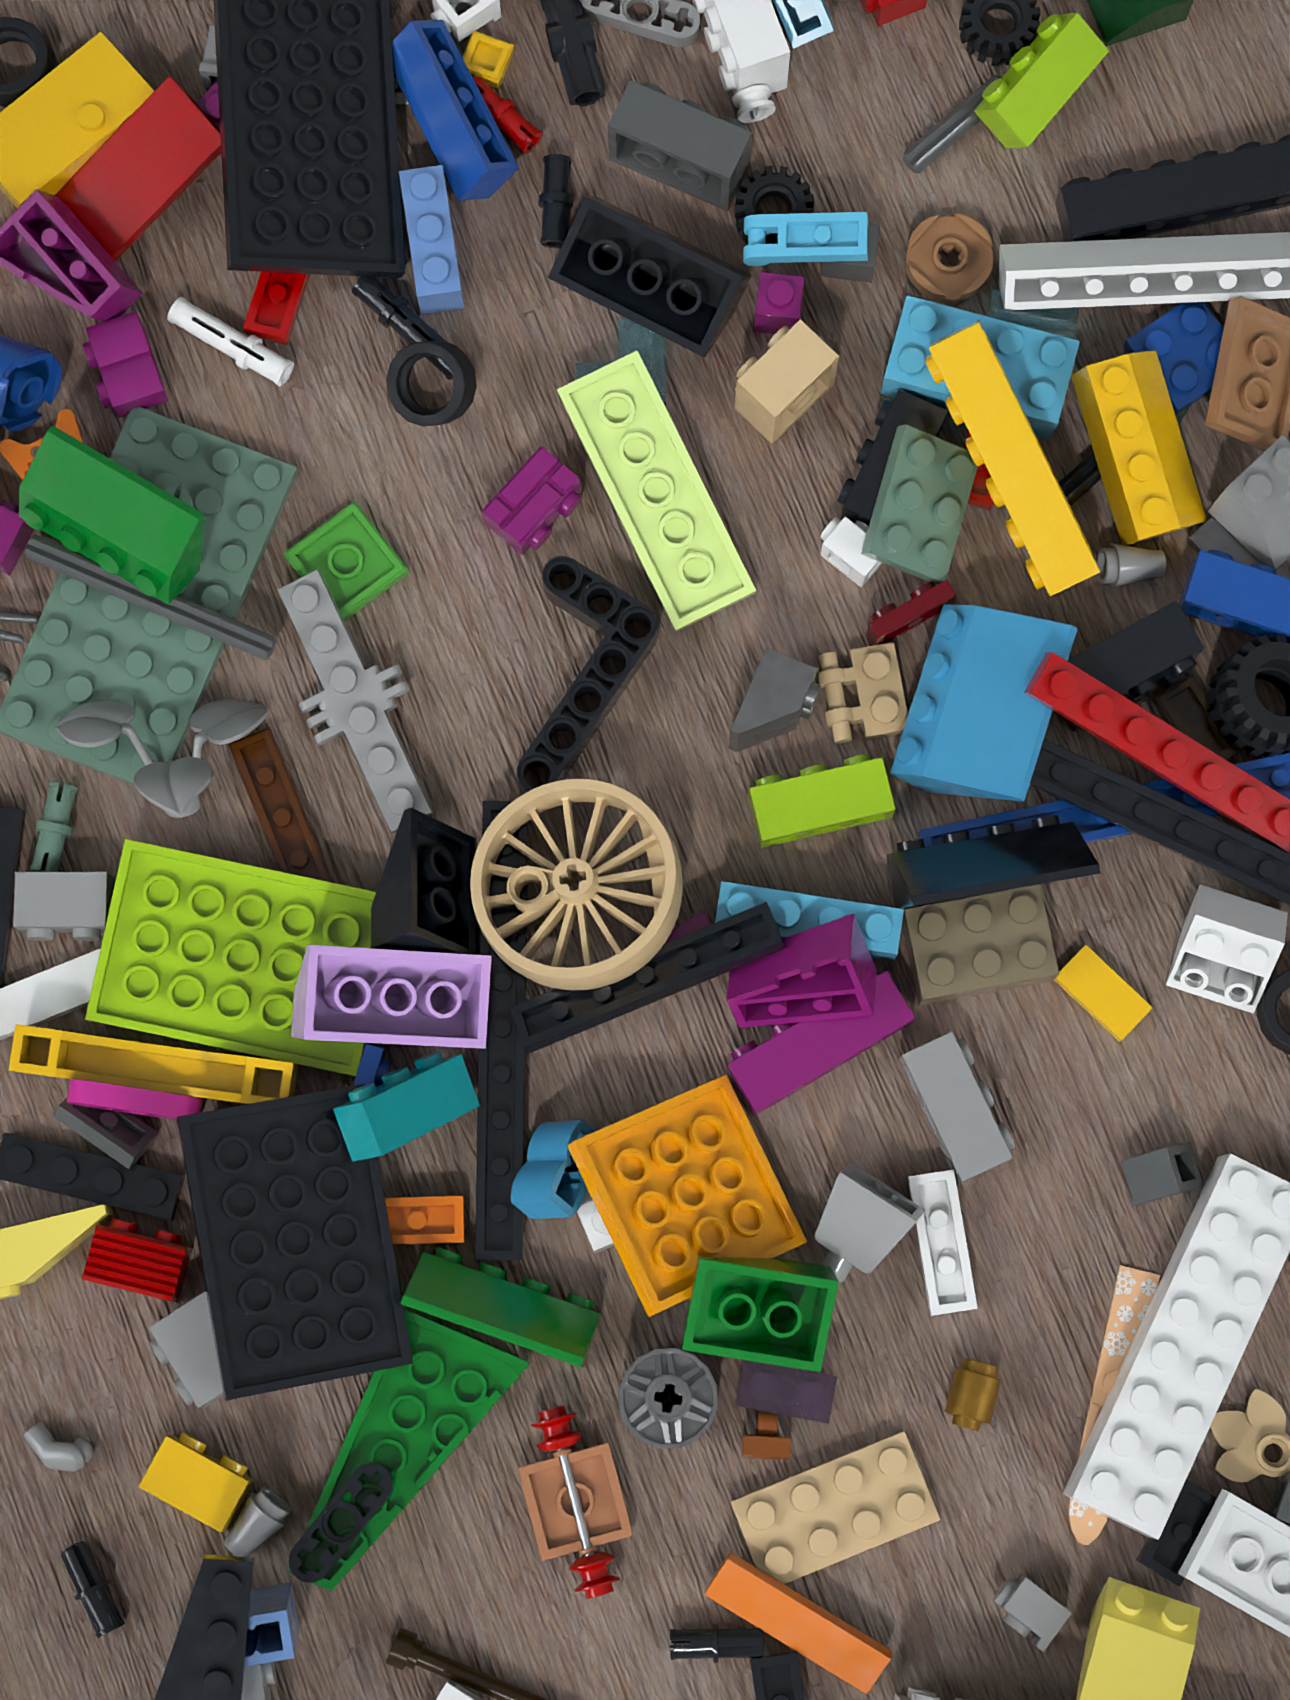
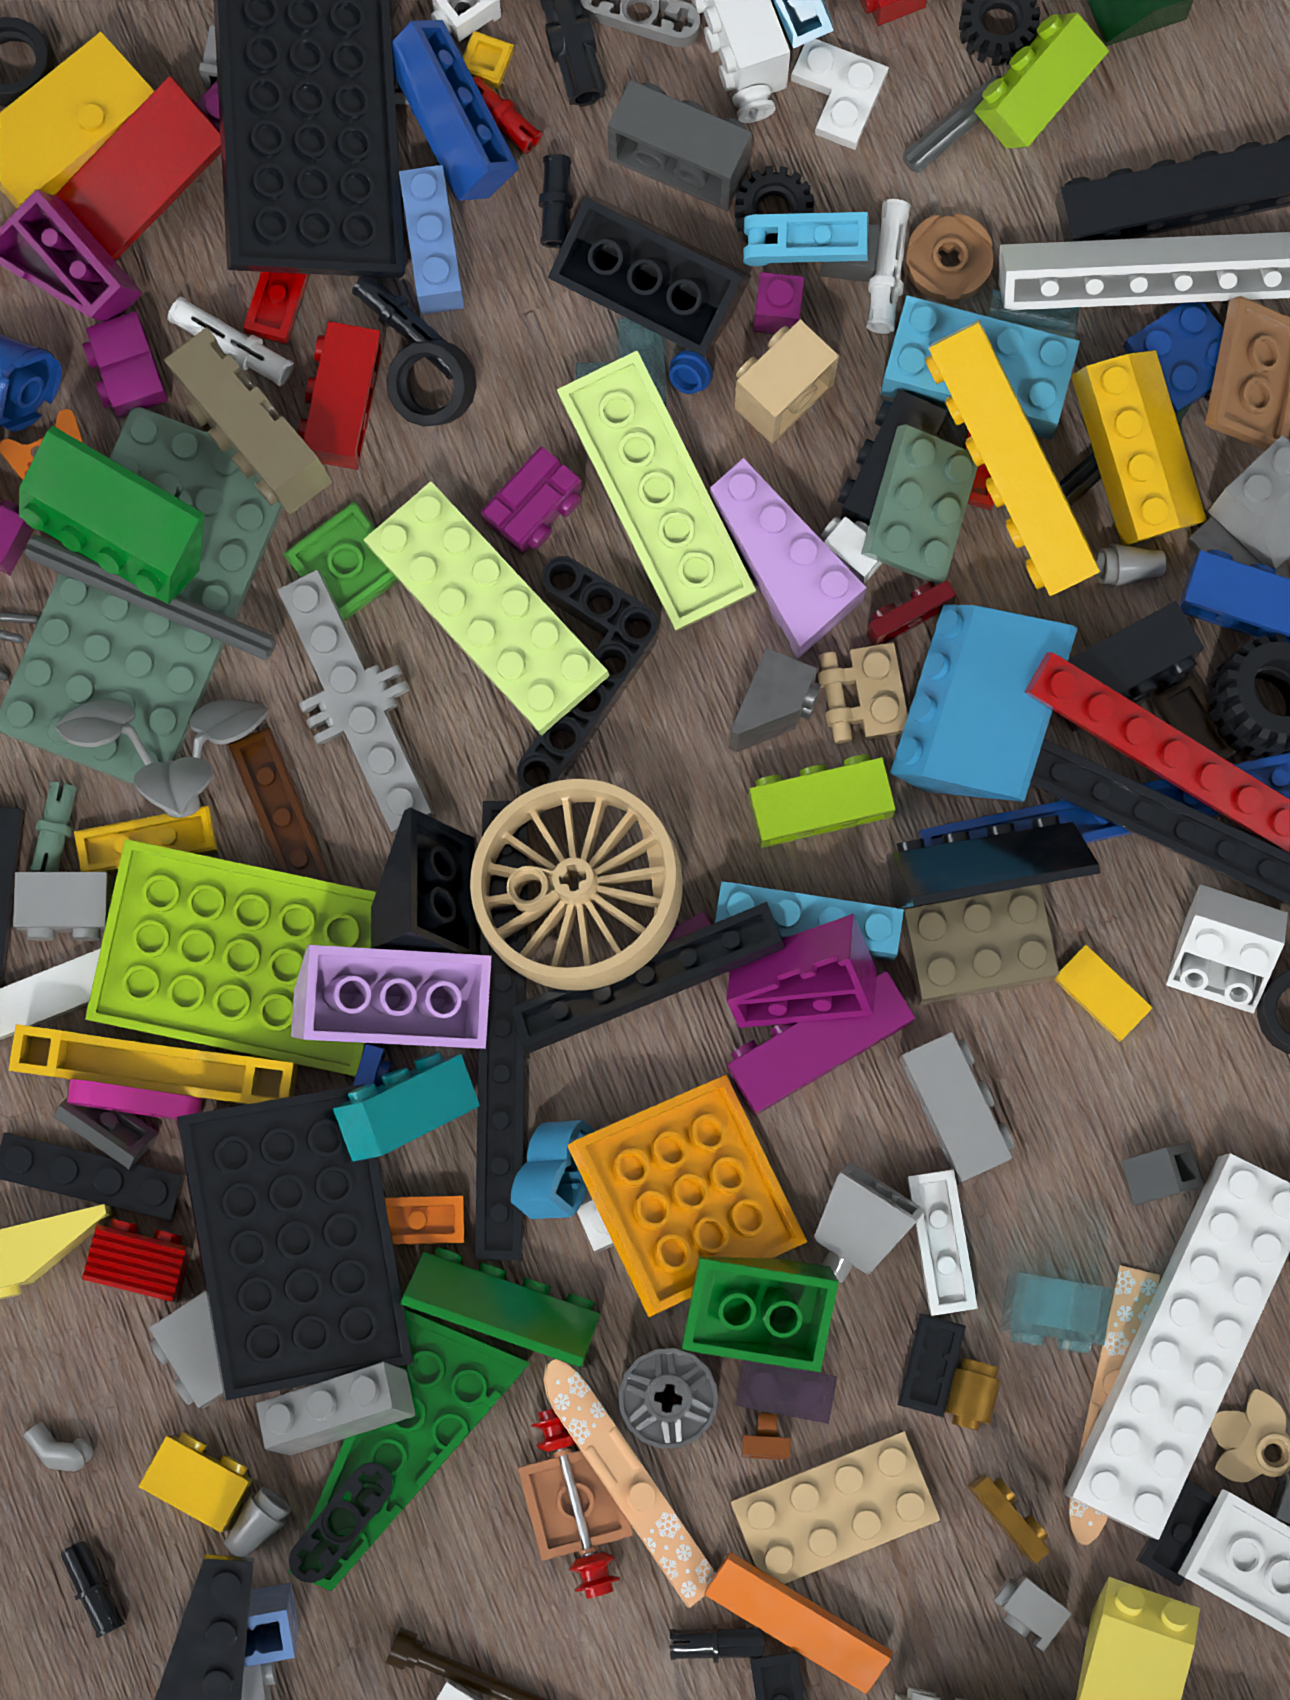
(102, 846): none -> yellow tile
(246, 424): none -> dark tan wedge
(335, 1409): none -> light grey brick
(341, 393): none -> red brick
(486, 608): none -> yellowish green plate
(627, 1481): none -> light nougat piece
(690, 372): none -> blue plate
(789, 563): none -> lavender wedge
(849, 82): none -> white plate
(886, 282): none -> white pin
(931, 1365): none -> black plate
(998, 1500): none -> pearl gold plate
(1055, 1310): none -> clear light blue brick

